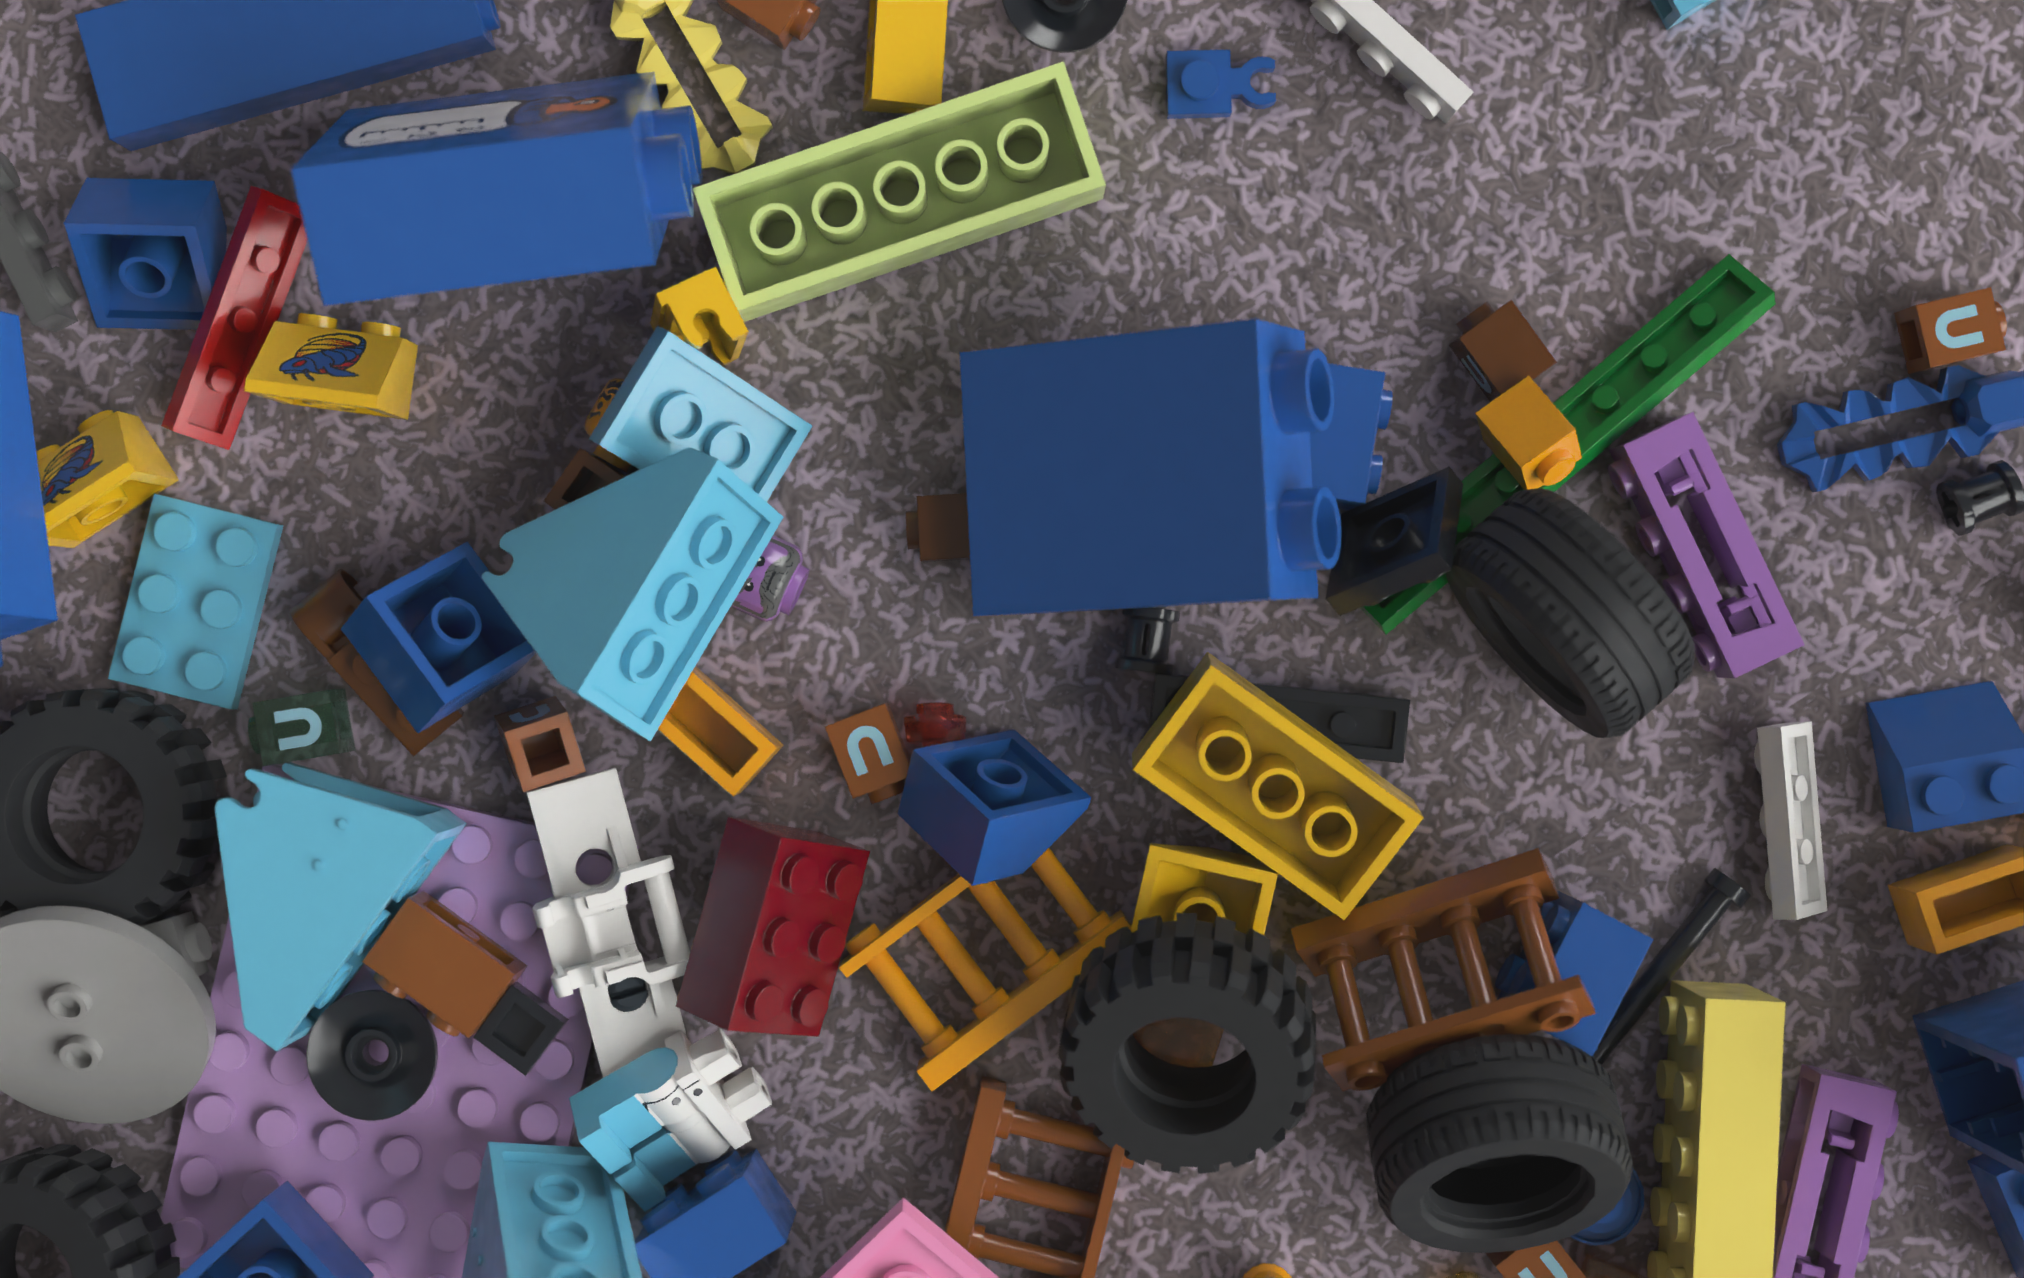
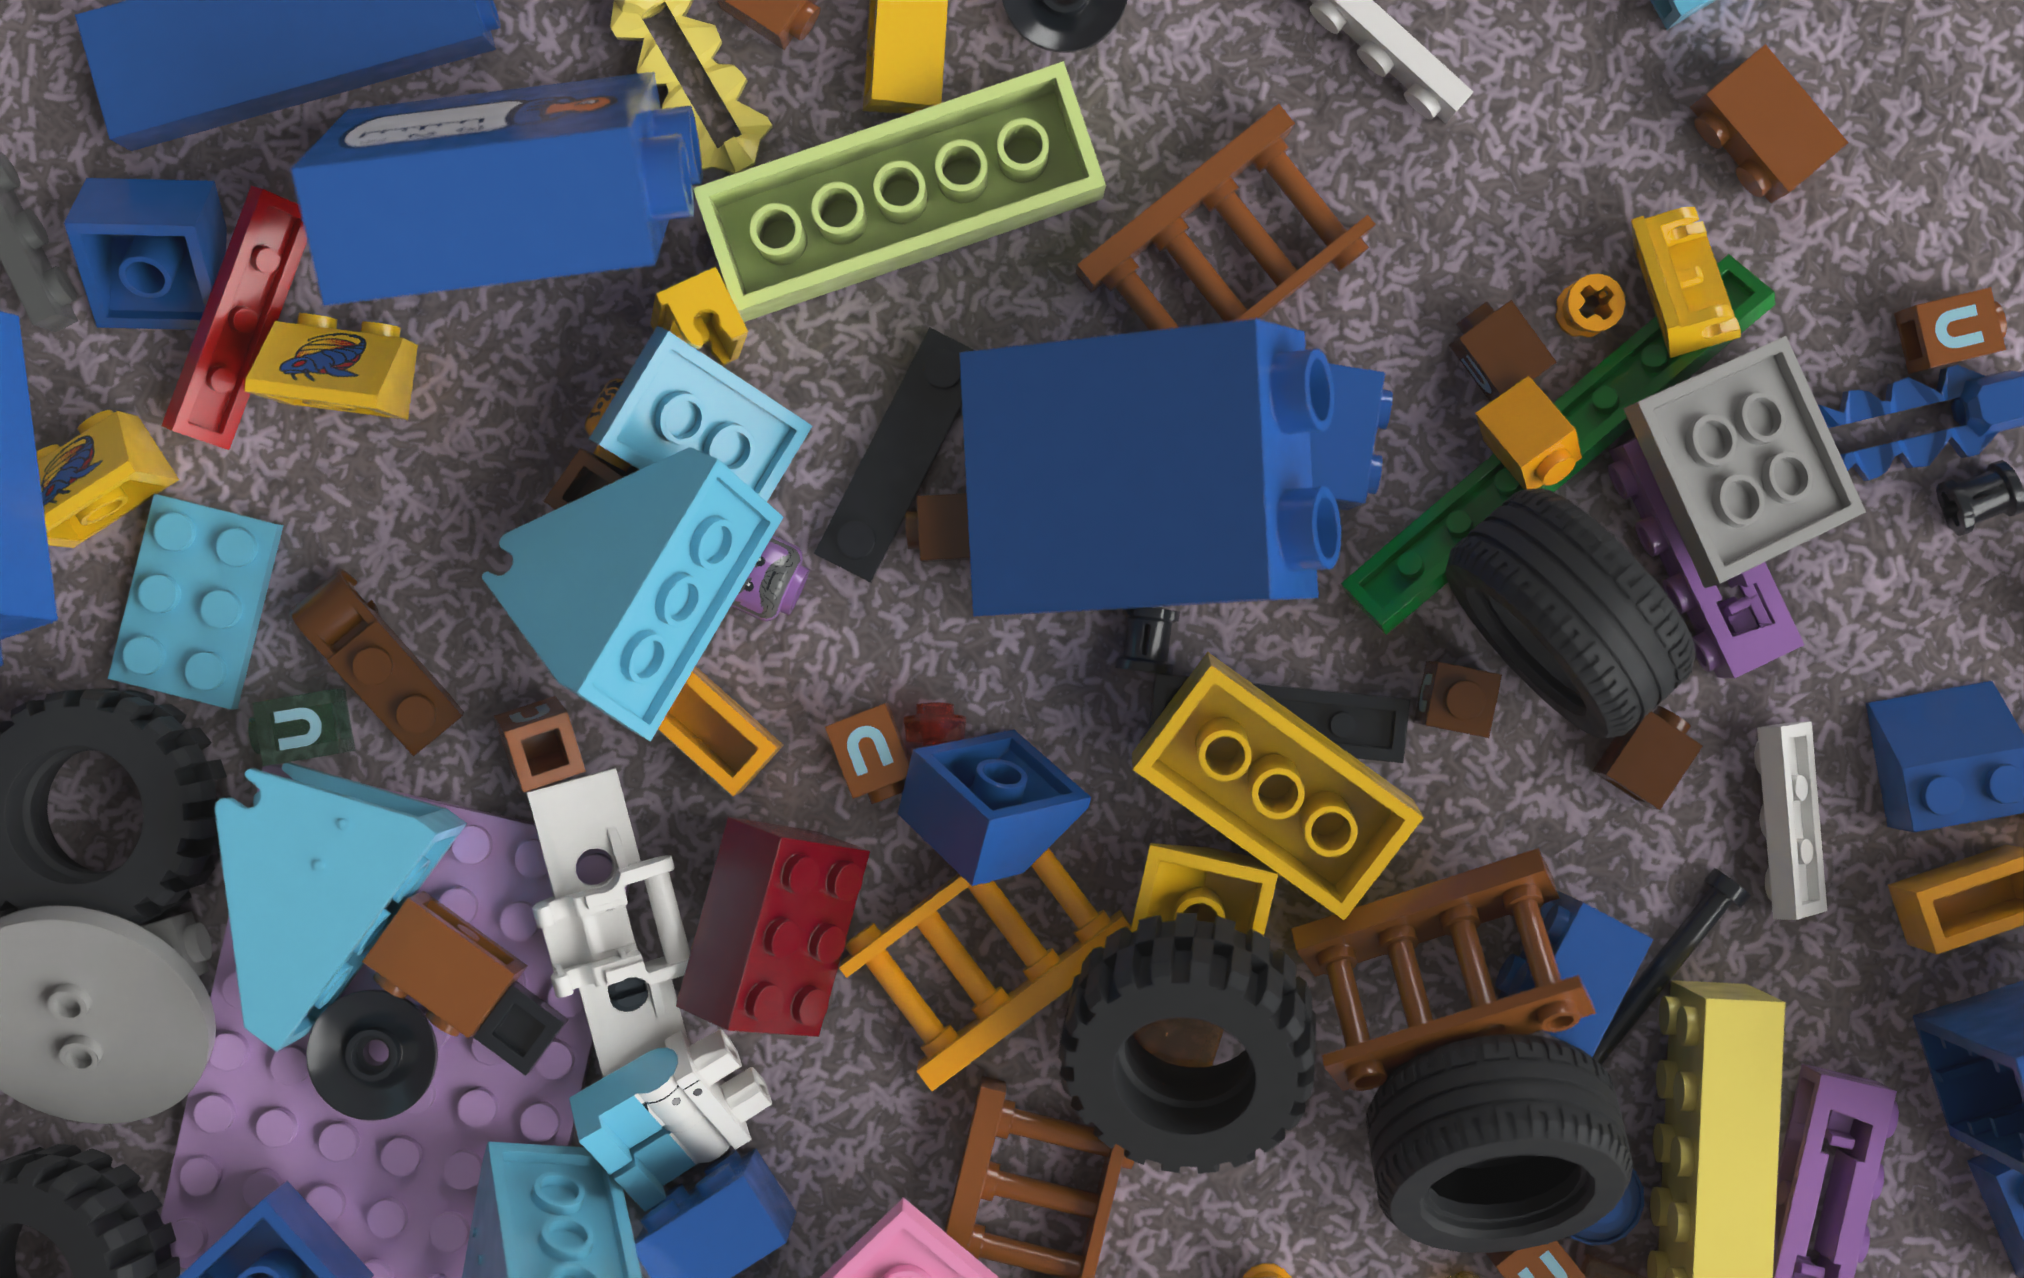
(438, 637): blue brick -> none
(897, 459): none -> black plate
(1204, 83): blue plate -> none
(1215, 189): none -> dark orange fence
(1396, 542): black plate -> none
(1457, 698): none -> reddish brown brick
(1606, 313): none -> light orange bush
(1650, 758): none -> reddish brown brick
(1683, 281): none -> yellow hinge
(1744, 461): none -> light grey plate
(1767, 126): none -> dark orange brick

